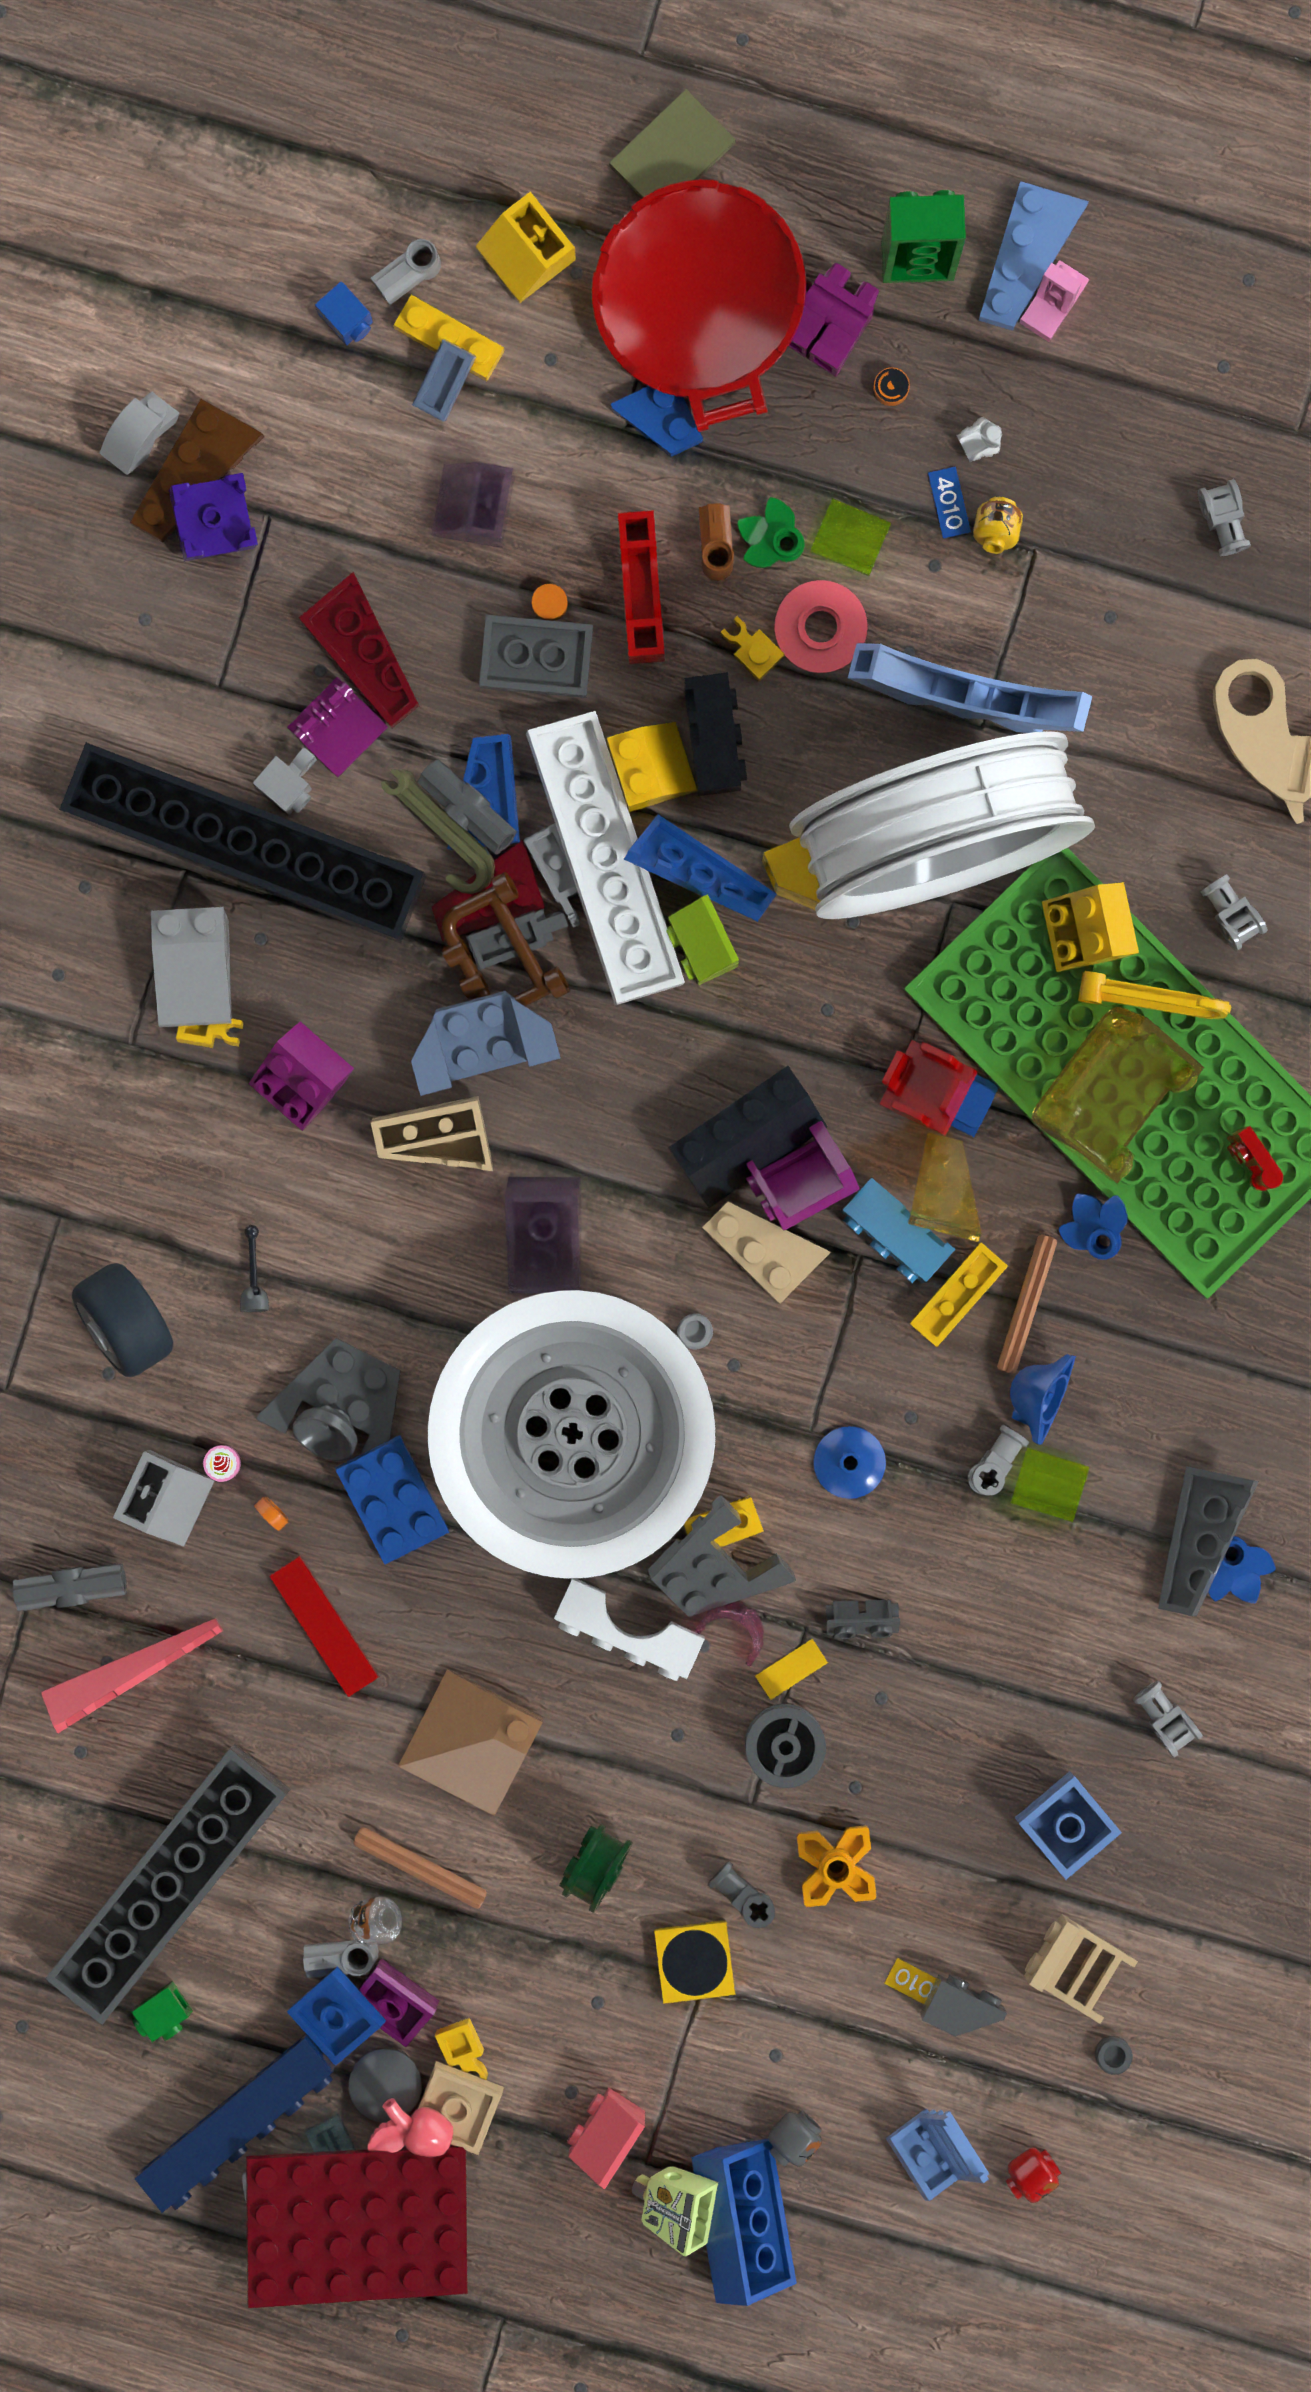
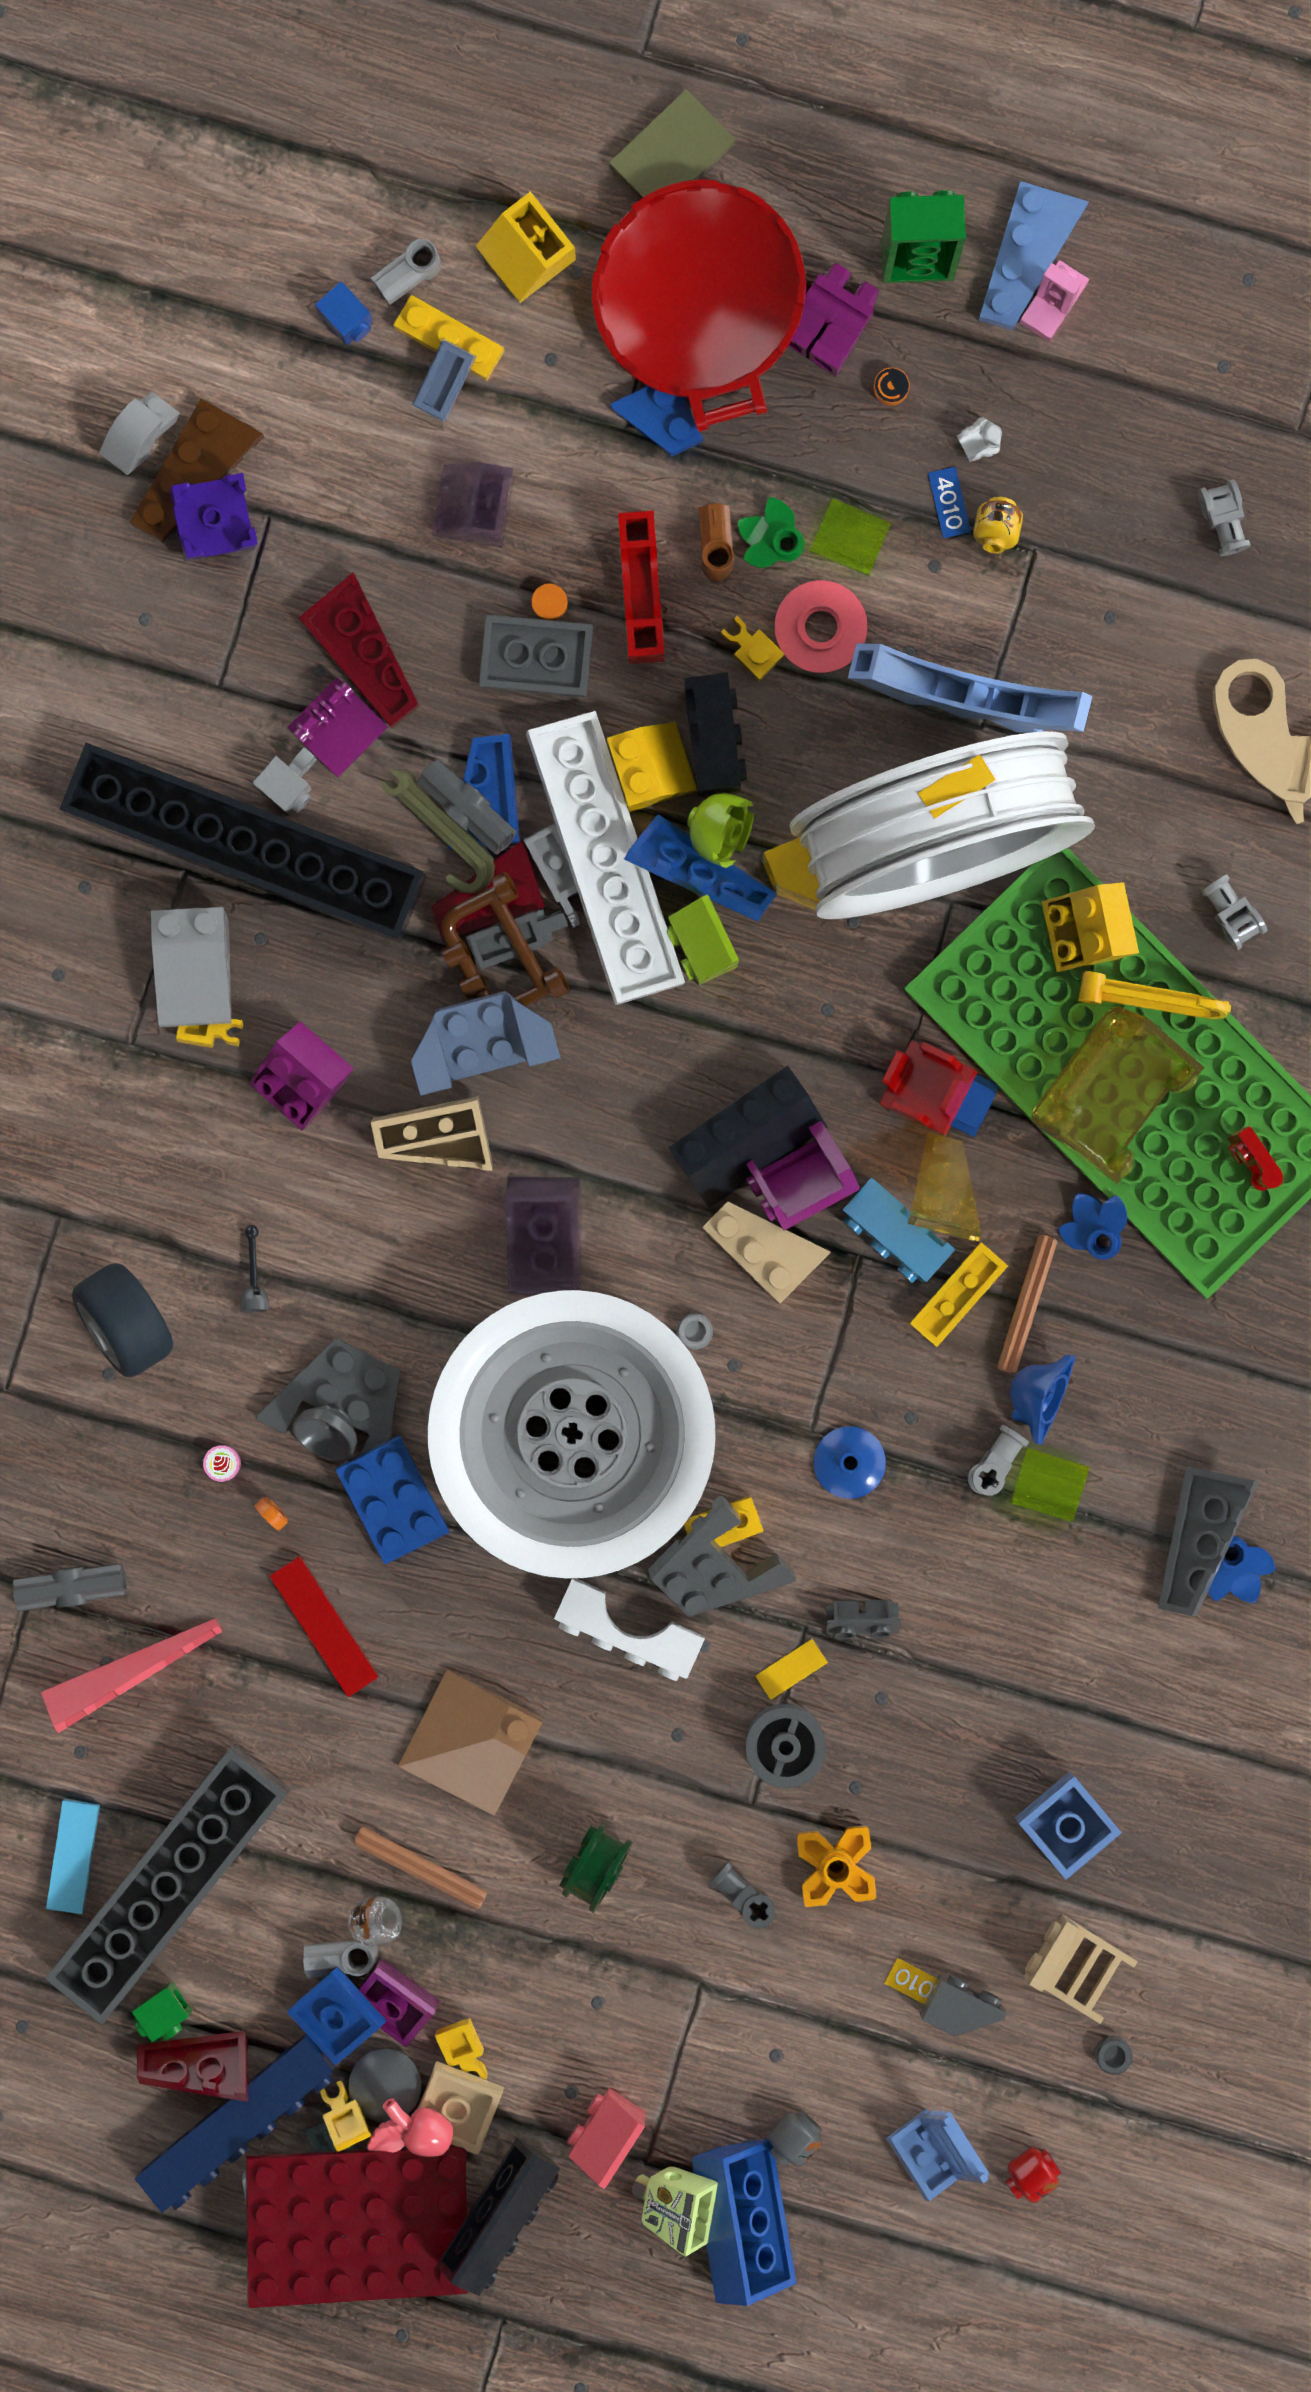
(73, 1856): none -> medium azure tile
(163, 1498): light grey slope -> none
(197, 2065): none -> dark red wing
(345, 2120): none -> yellow plate
(498, 2218): none -> black slope
(694, 1961): black tile -> none
(720, 827): none -> lime cylinder
(743, 1616): clear pink helmet -> none
(957, 784): none -> yellow sticker
(1171, 1723): light grey connector -> none

